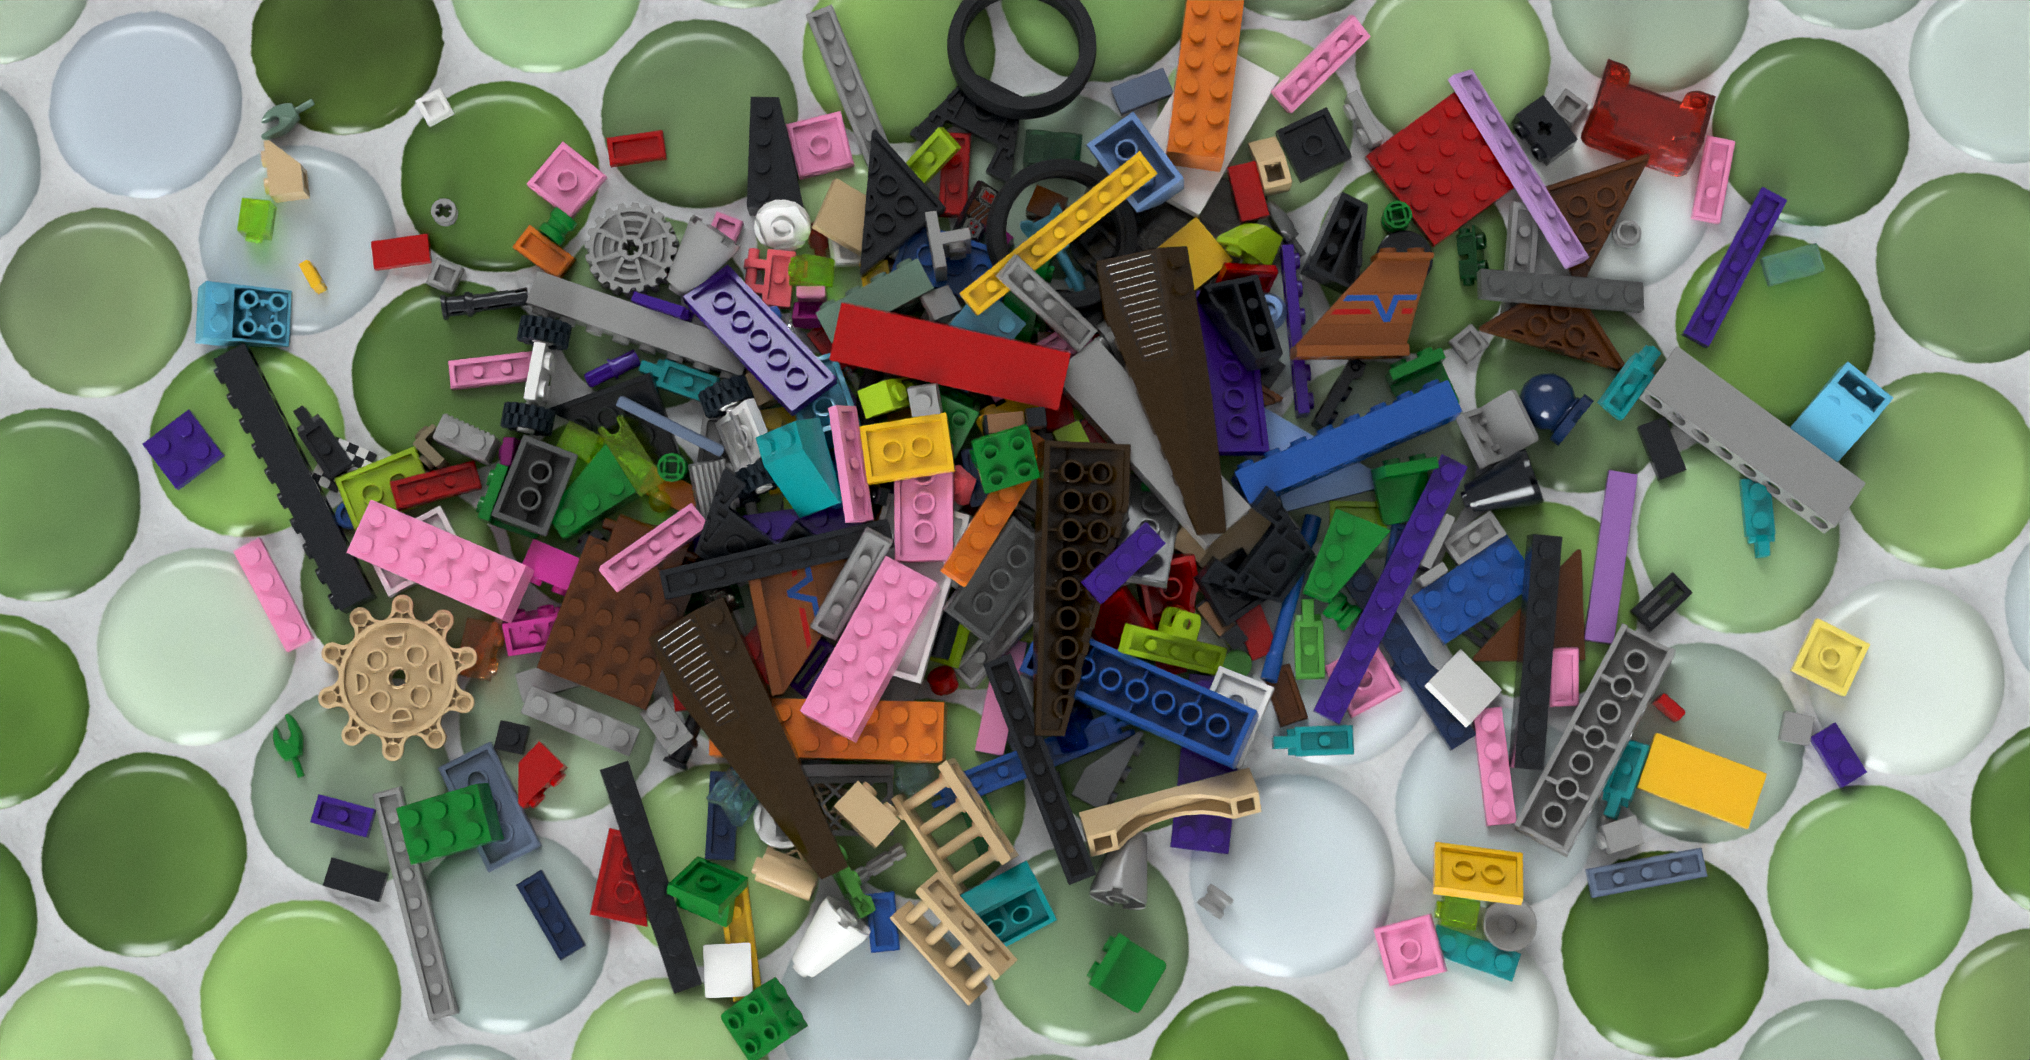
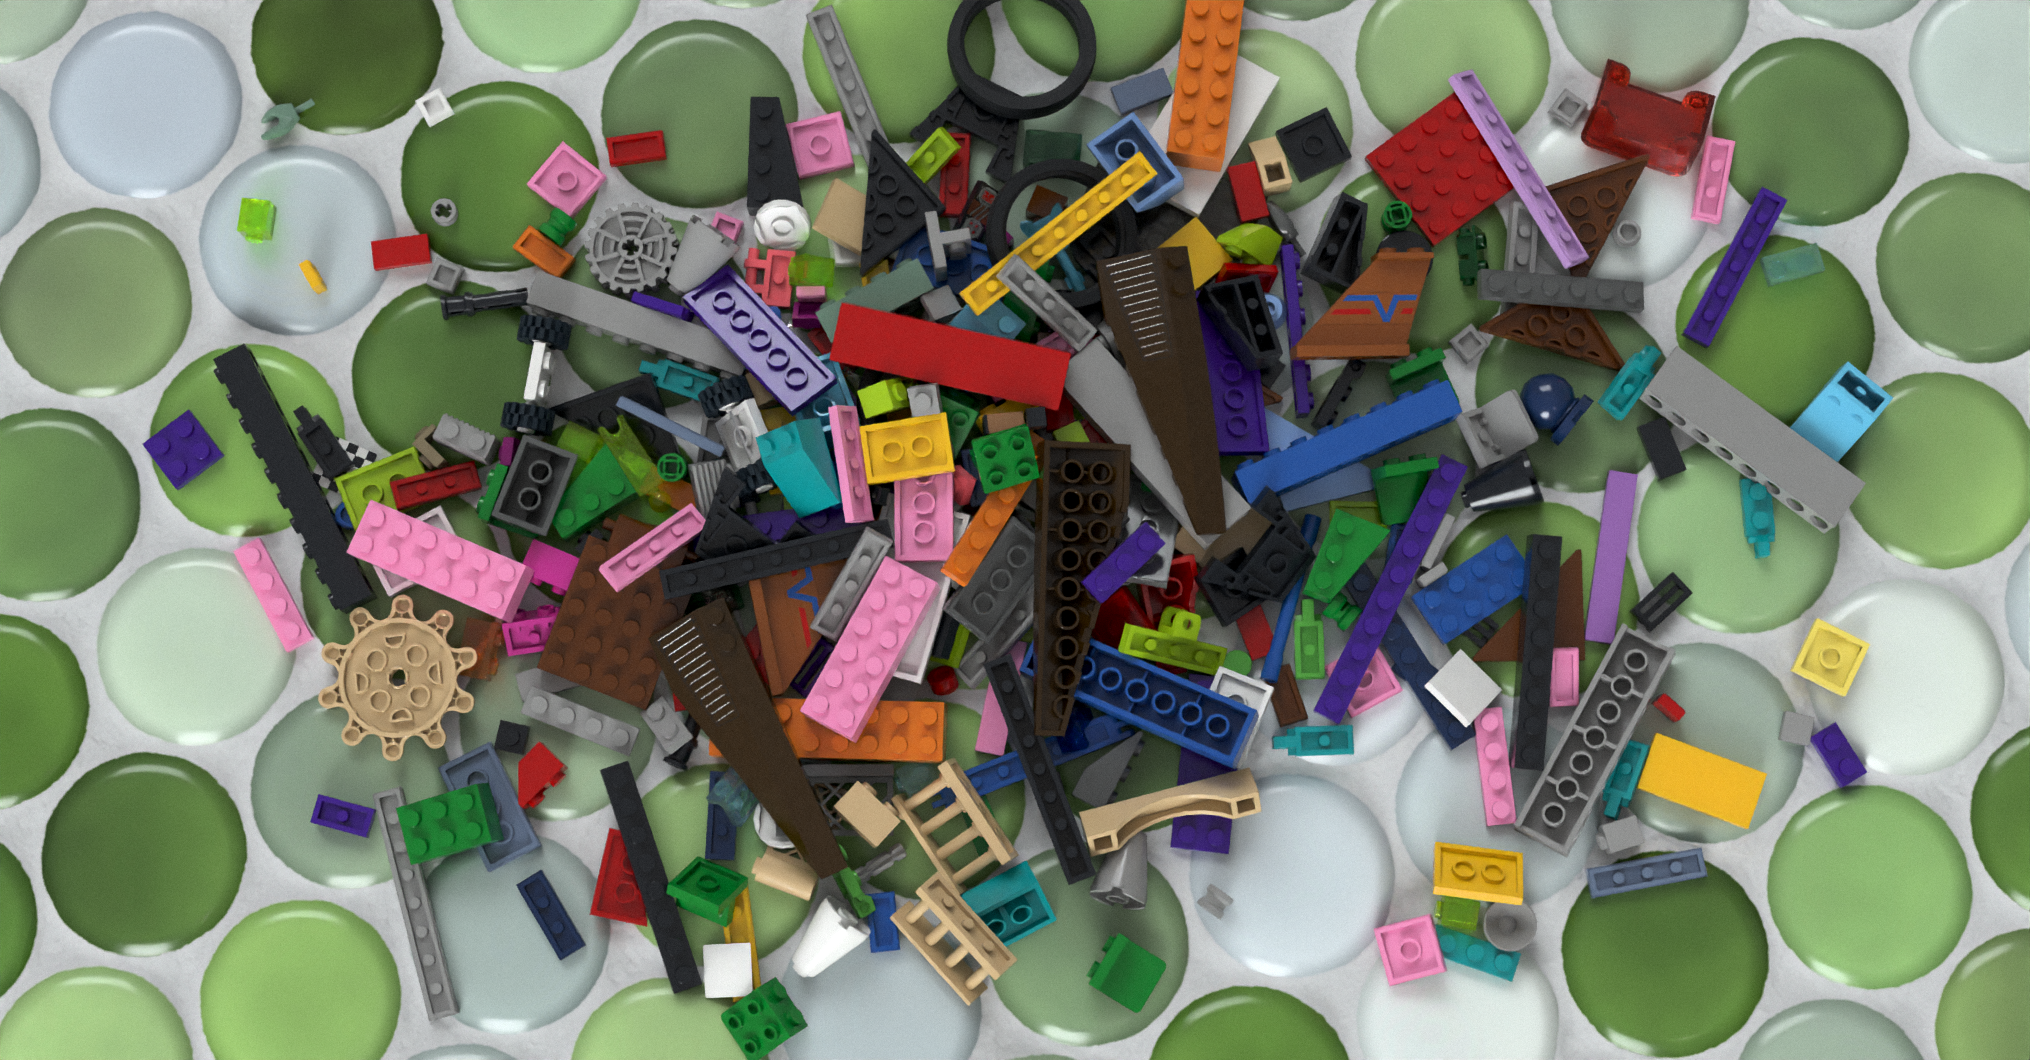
(242, 314): medium azure slope -> none
(286, 176): tan slope -> none
(293, 747): green hand -> none
(355, 879): black tile -> none
(489, 370): bright pink tile -> none
(613, 368): dark purple axle -> none
(818, 242): clear red cylinder -> none
(1231, 634): piece -> none
(1320, 64): bright pink plate -> none
(1367, 130): light grey plate -> none
(1474, 538): light grey plate -> none
(1542, 116): black brick -> none

